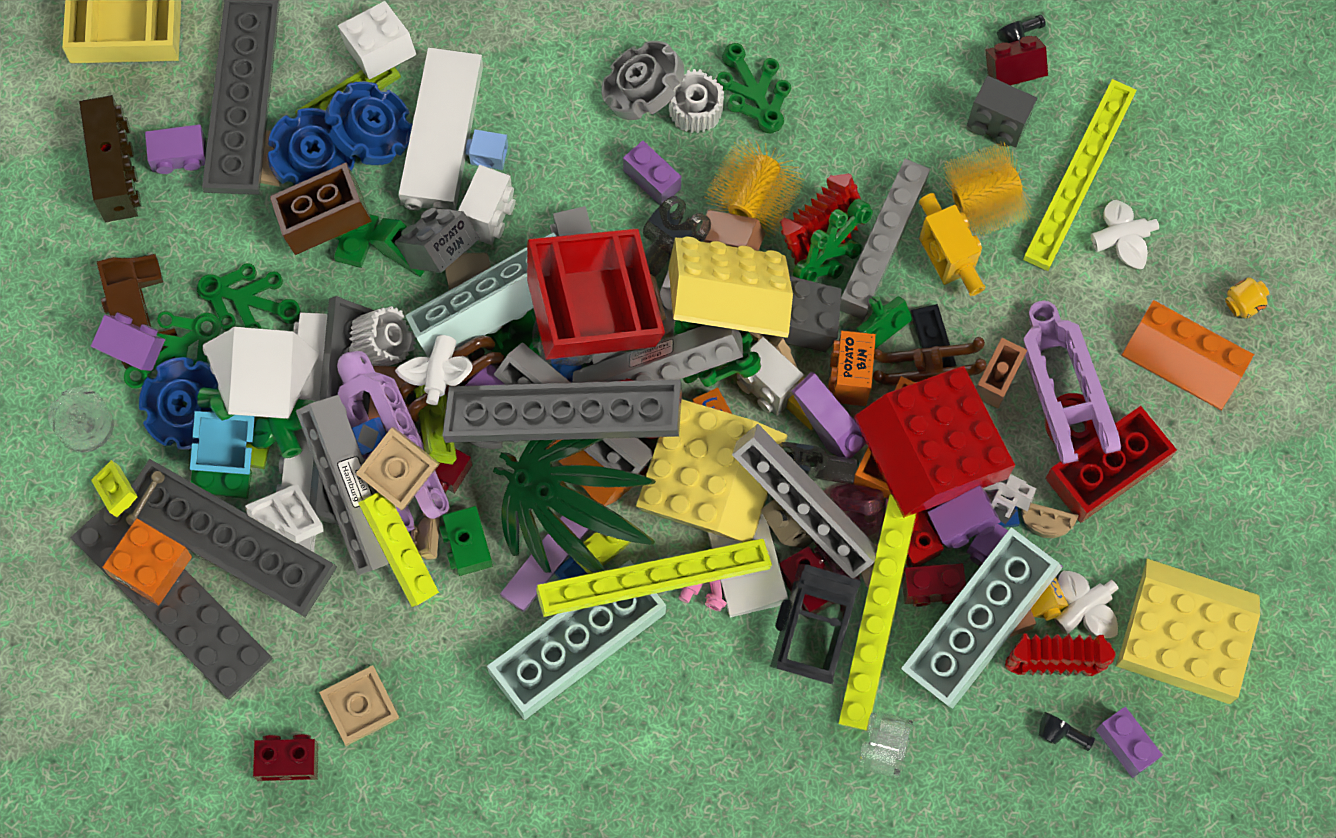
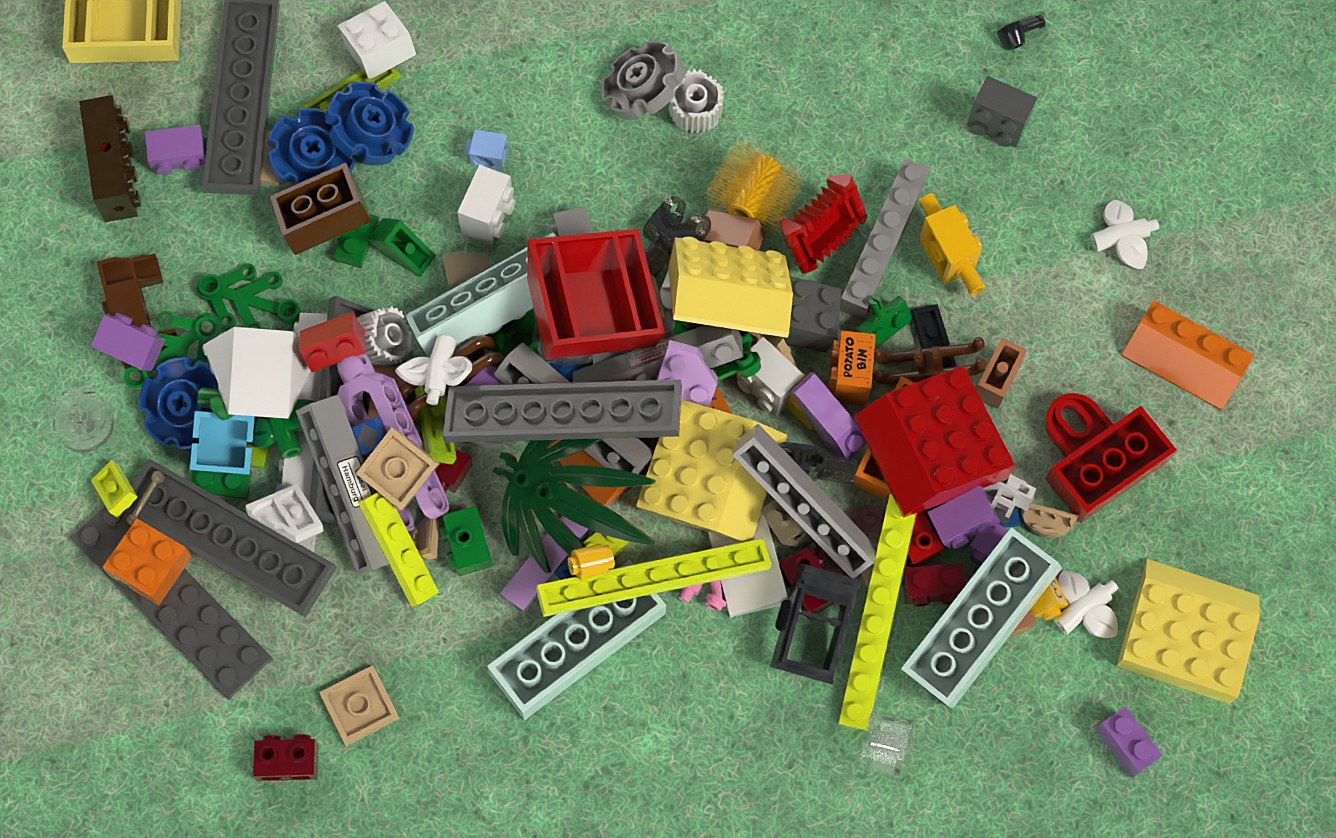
(332, 341): none -> red brick
(436, 239): dark grey brick -> none
(441, 130): white brick -> none
(591, 561): none -> yellow brick
(651, 172): medium lavender brick -> none
(687, 364): none -> lavender plate
(754, 91): green plant -> none
(830, 245): green plant -> none
(858, 499): clear pink plate -> none
(987, 189): yellow piece -> none
(1017, 60): dark red brick -> none
(1055, 729): black bar -> none
(1060, 655): red piece -> none
(1064, 333): lavender piece -> none
(1079, 175): neon yellow plate -> none
(1247, 298): yellow head -> none

